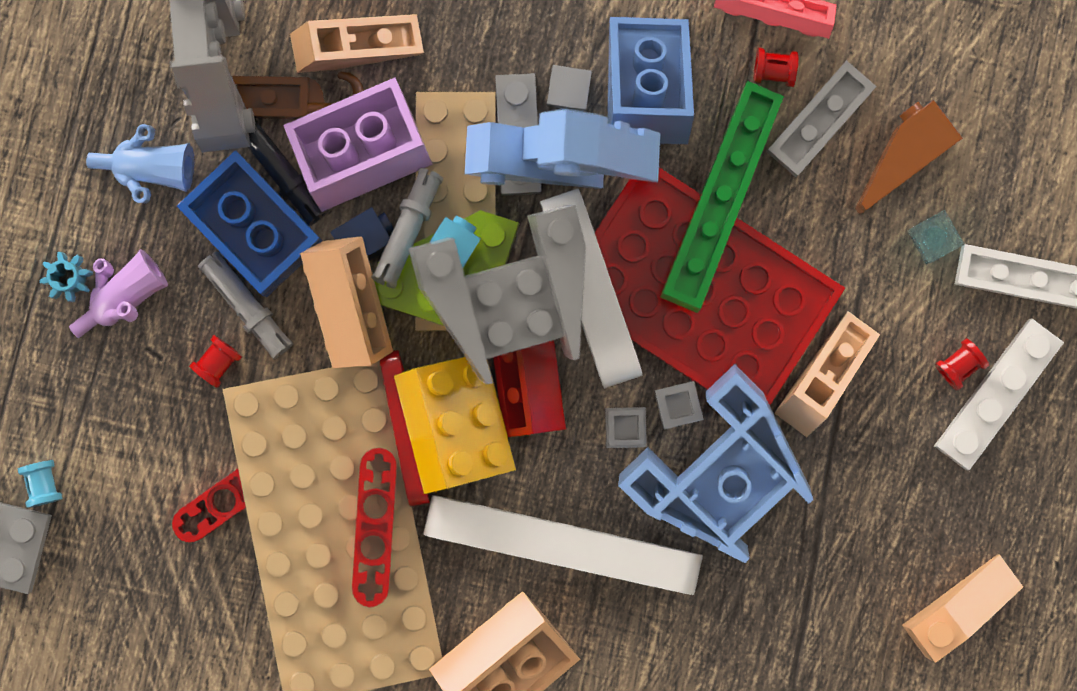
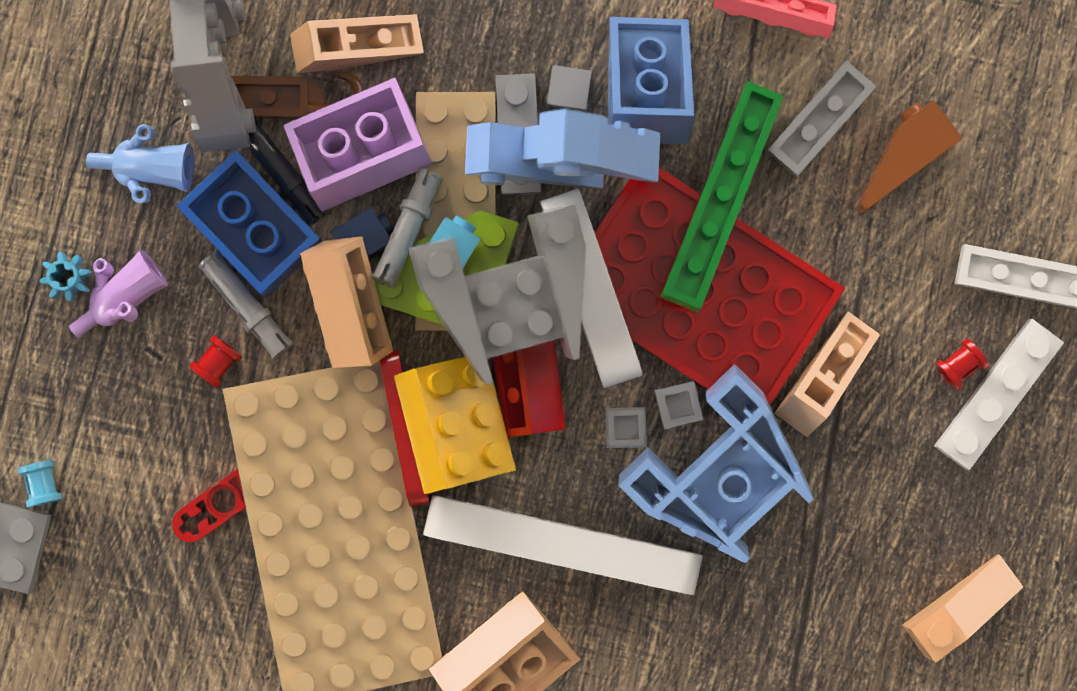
(369, 526): red beam -> none
(775, 67): red bush -> none
(935, 237): clear light blue plate -> none

